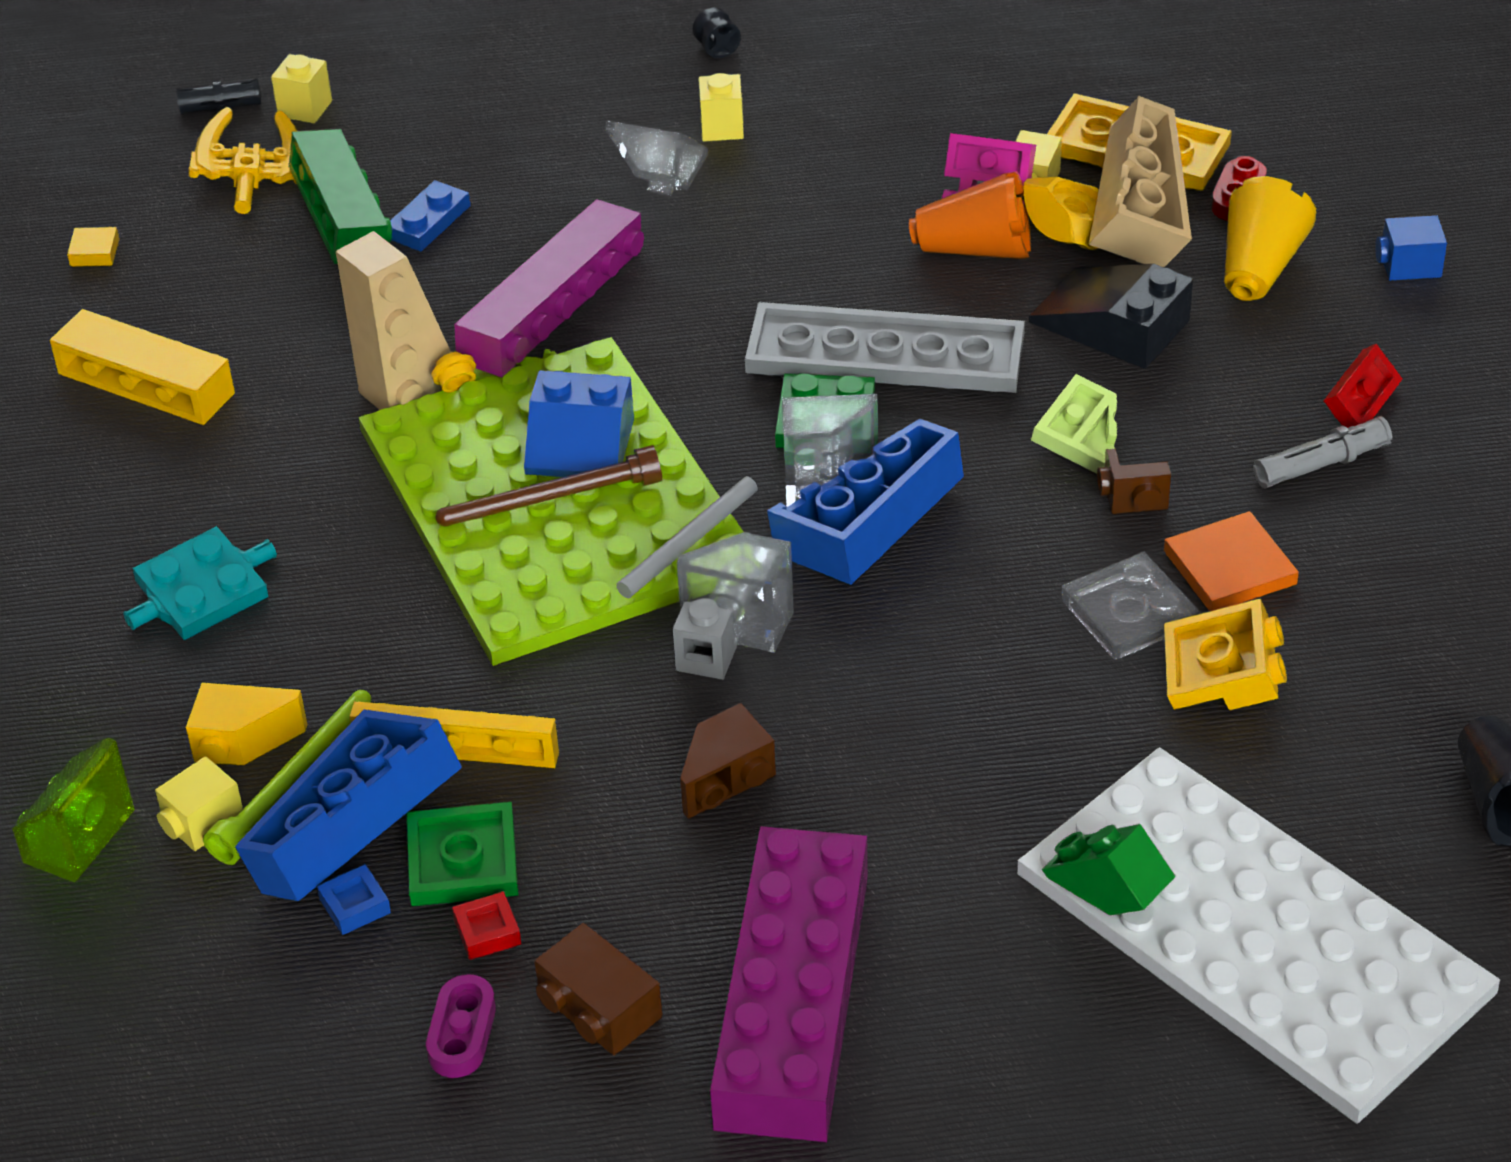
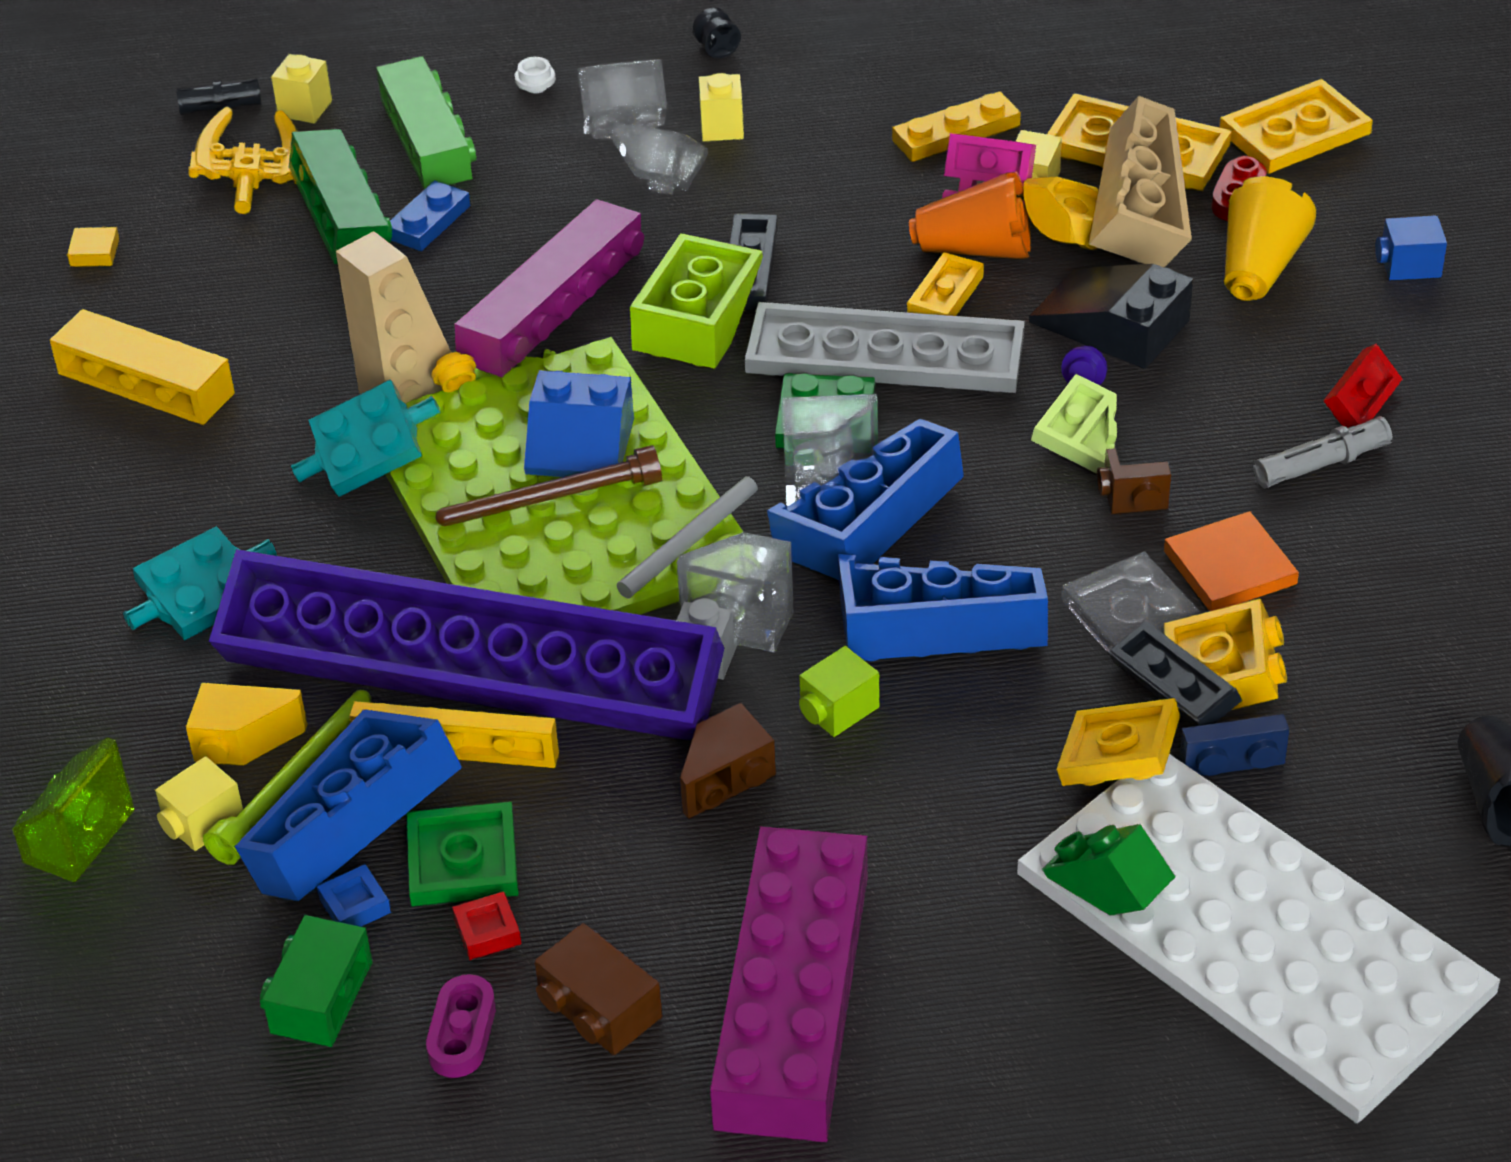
(316, 980): none -> green brick
(365, 438): none -> teal plate
(426, 122): none -> bright green brick
(468, 644): none -> dark purple brick
(534, 75): none -> white plate
(621, 94): none -> clear brick
(694, 300): none -> lime slope
(758, 233): none -> plate
(839, 691): none -> lime brick
(940, 608): none -> blue wedge
(946, 286): none -> yellow plate
(977, 118): none -> yellow plate
(1085, 362): none -> dark purple plate
(1119, 742): none -> yellow plate
(1176, 674): none -> black tile
(1235, 745): none -> dark blue plate
(1296, 125): none -> yellow plate

